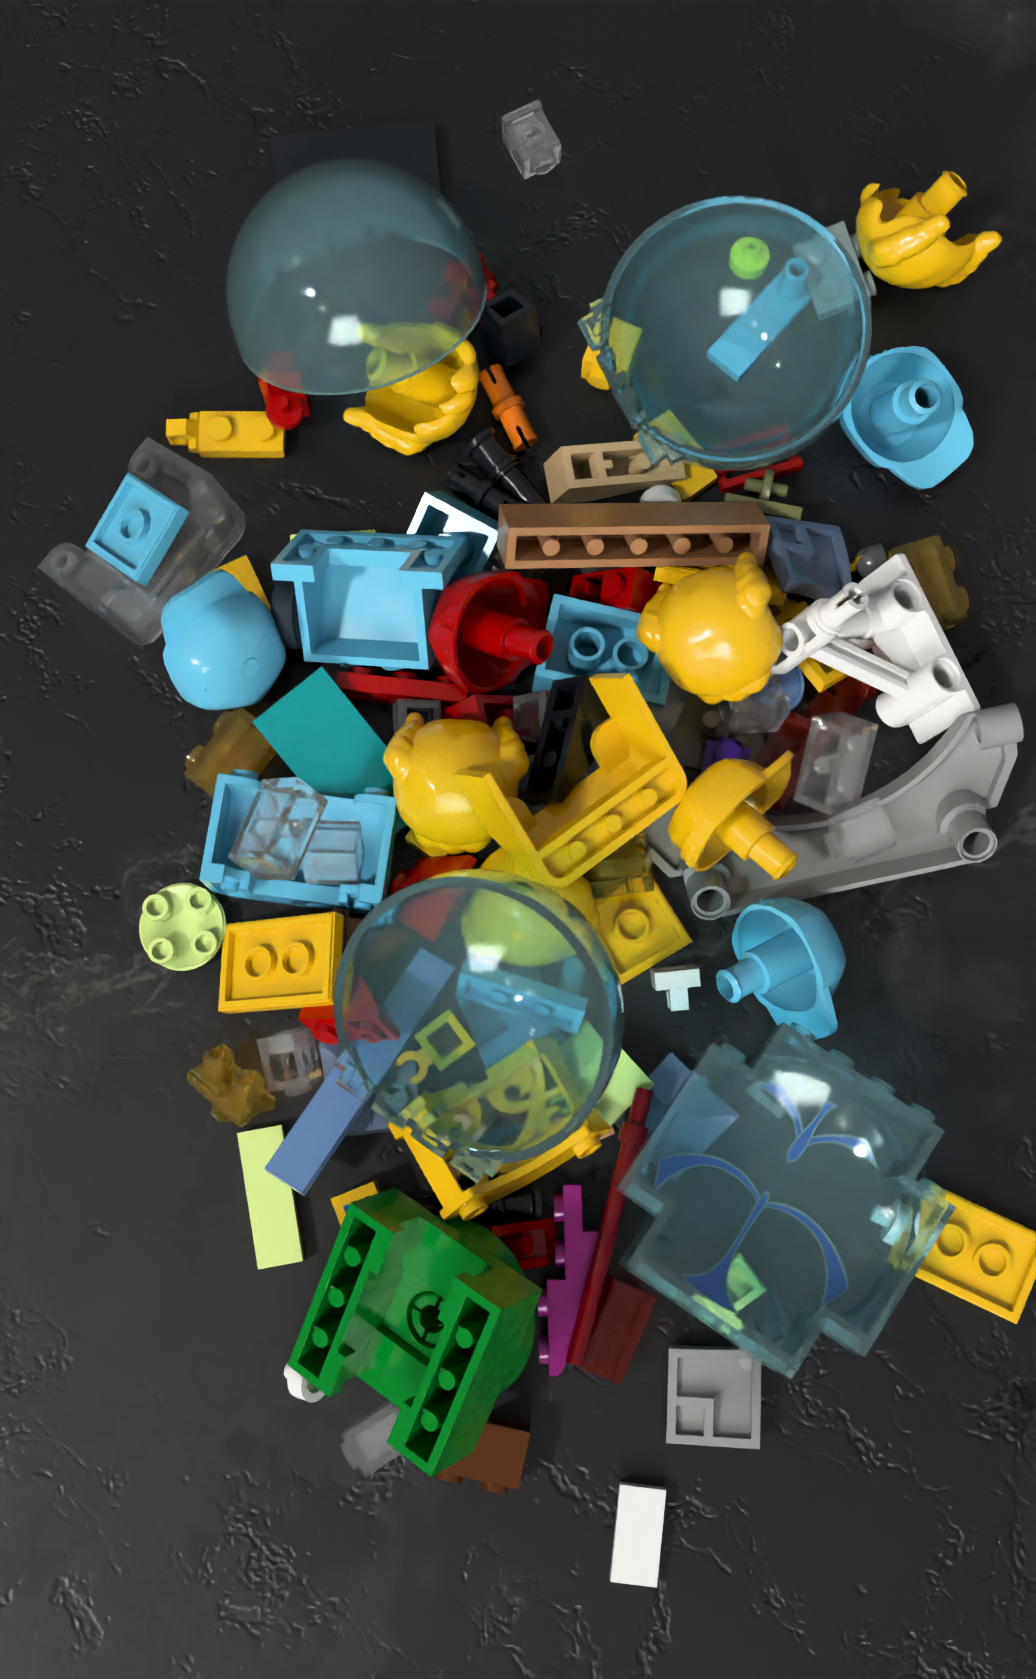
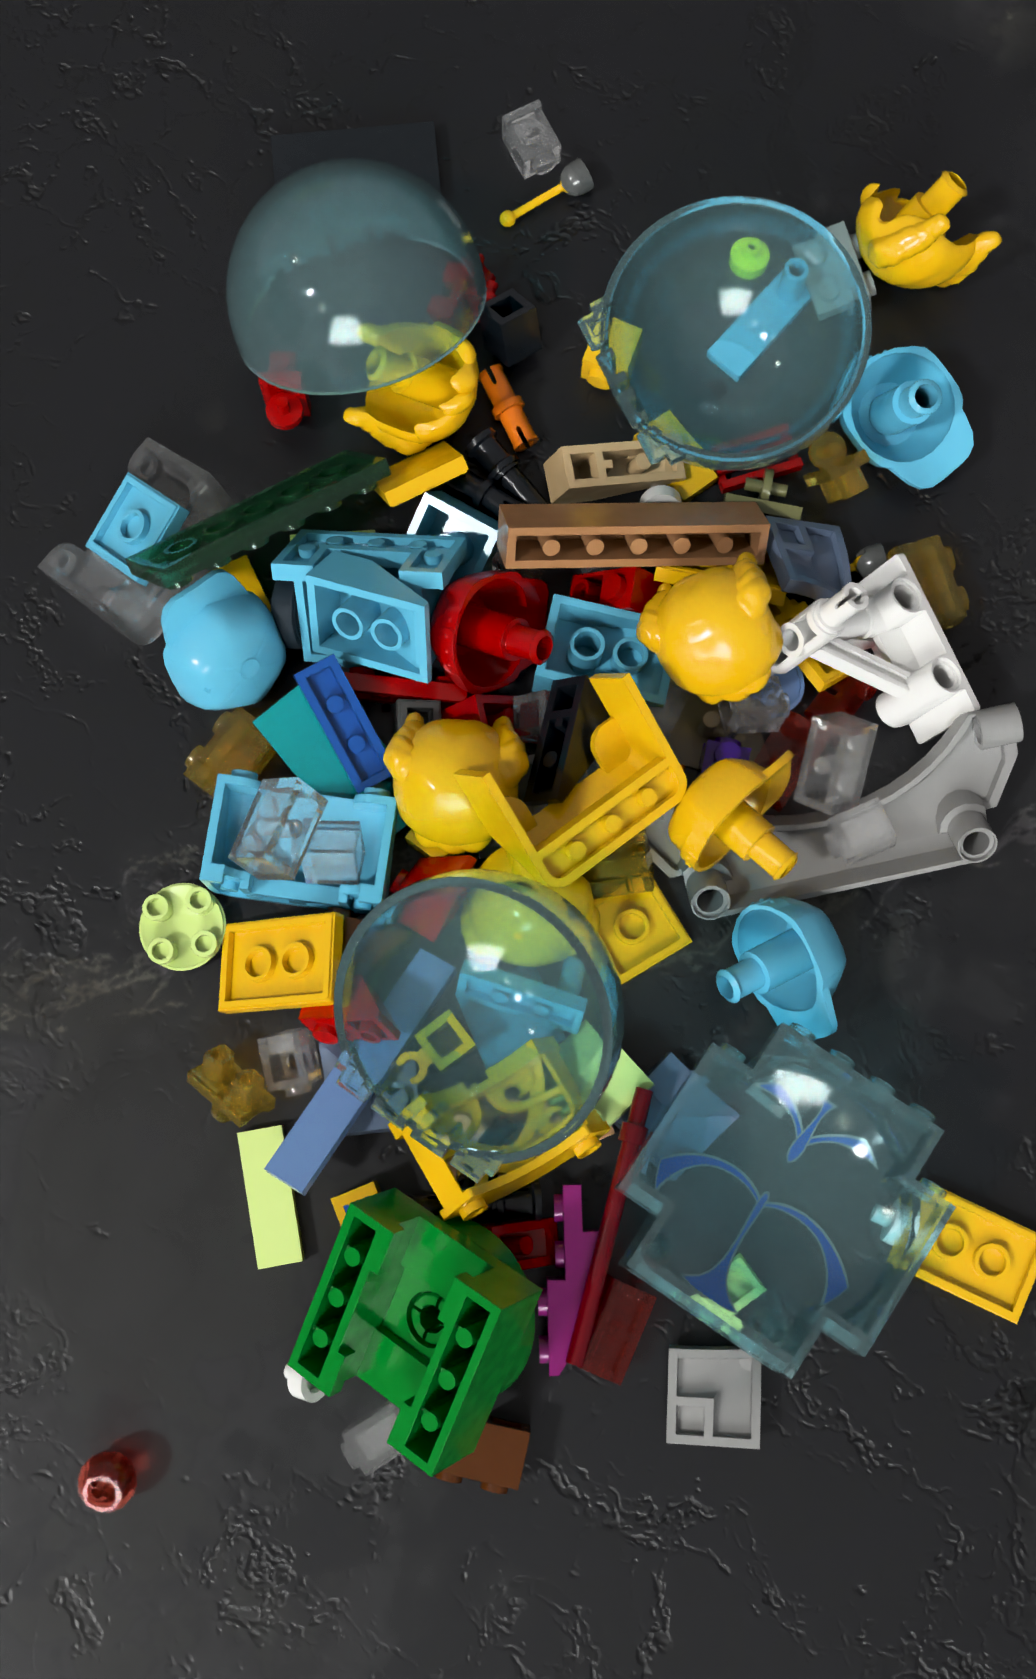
(107, 1481): none -> clear red piece
(228, 434): yellow hinge -> none
(256, 518): none -> clear green plate
(344, 722): none -> blue plate
(368, 617): none -> medium azure slope
(421, 473): none -> yellow tile
(574, 181): none -> hinge
(638, 1534): white tile -> none
(676, 983): white tile -> none
(838, 472): none -> clear yellow hips

